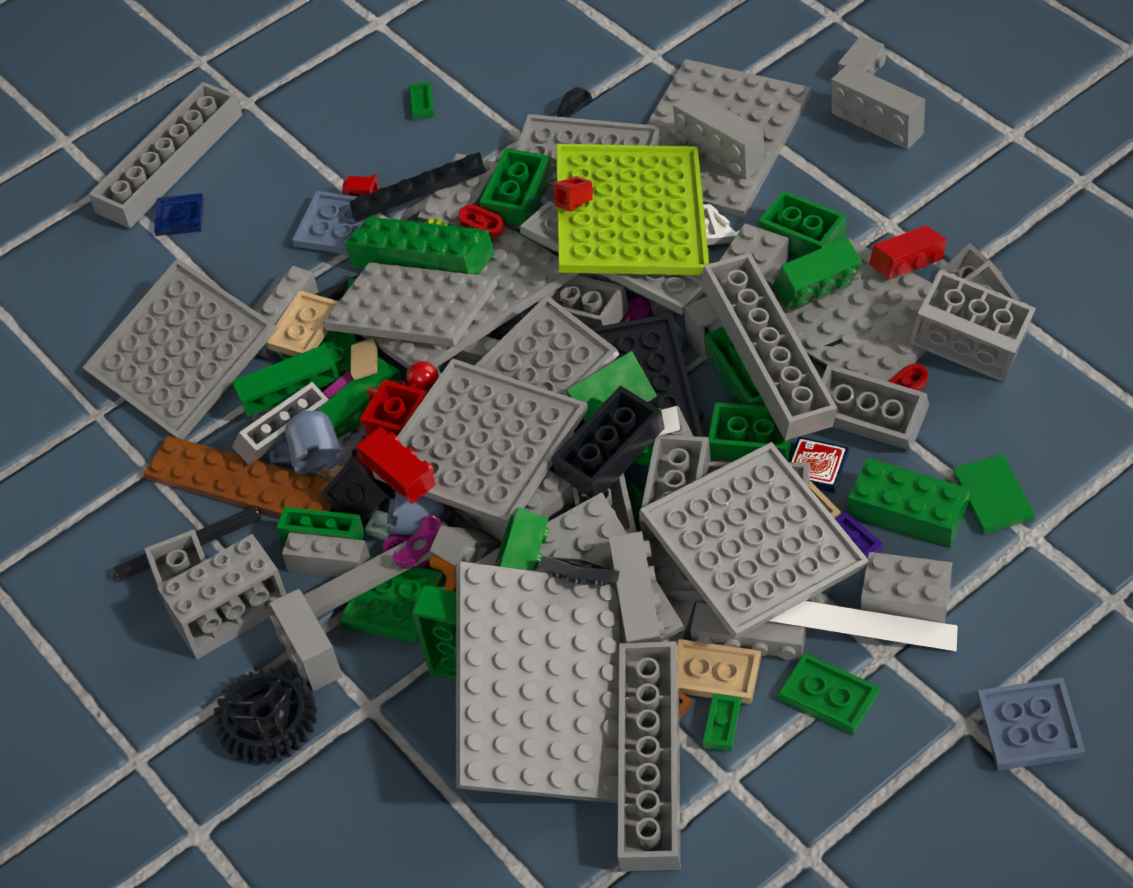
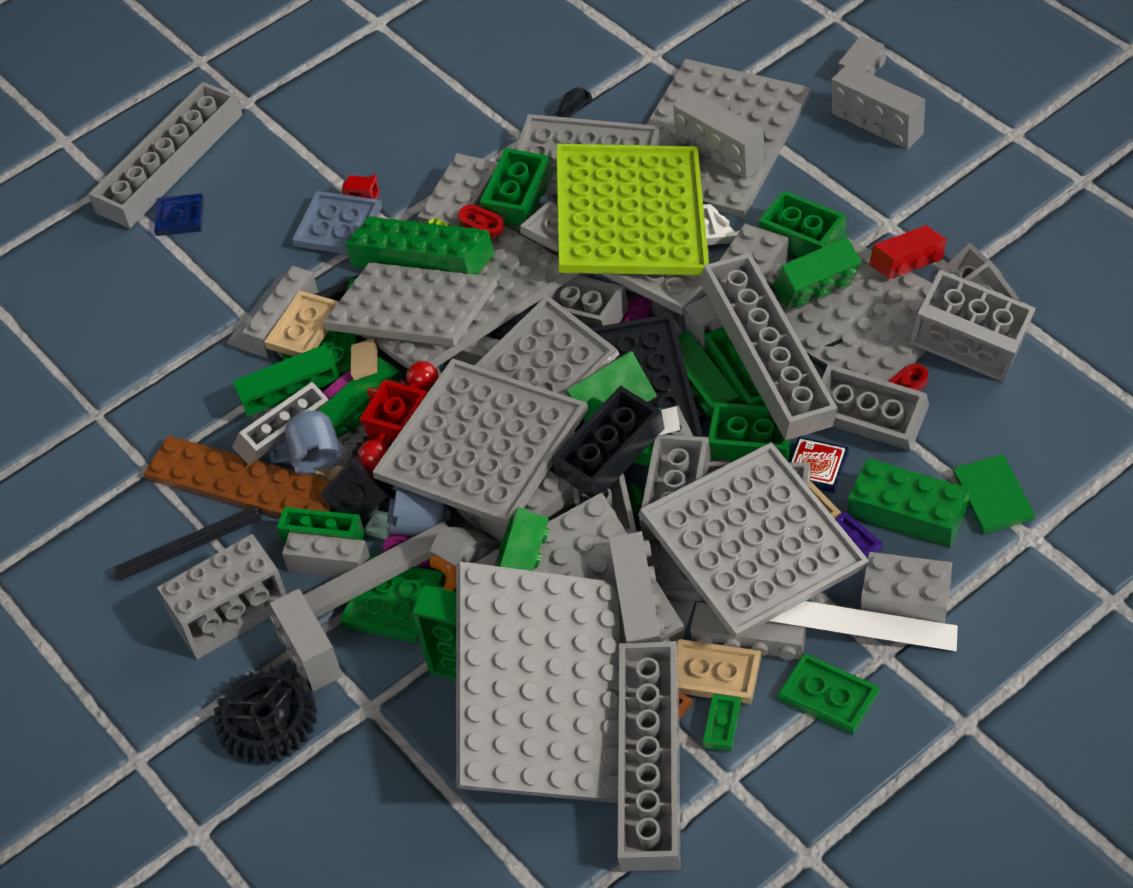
(174, 556): light grey brick -> none
(180, 349): light grey plate -> none
(396, 464): red brick -> none
(408, 556): magenta piece -> none
(417, 186): black plate -> none
(421, 100): green tile -> none
(572, 193): red brick -> none
(579, 570): black plate -> none
(705, 379): none -> green brick
(1030, 724): sand blue plate -> none

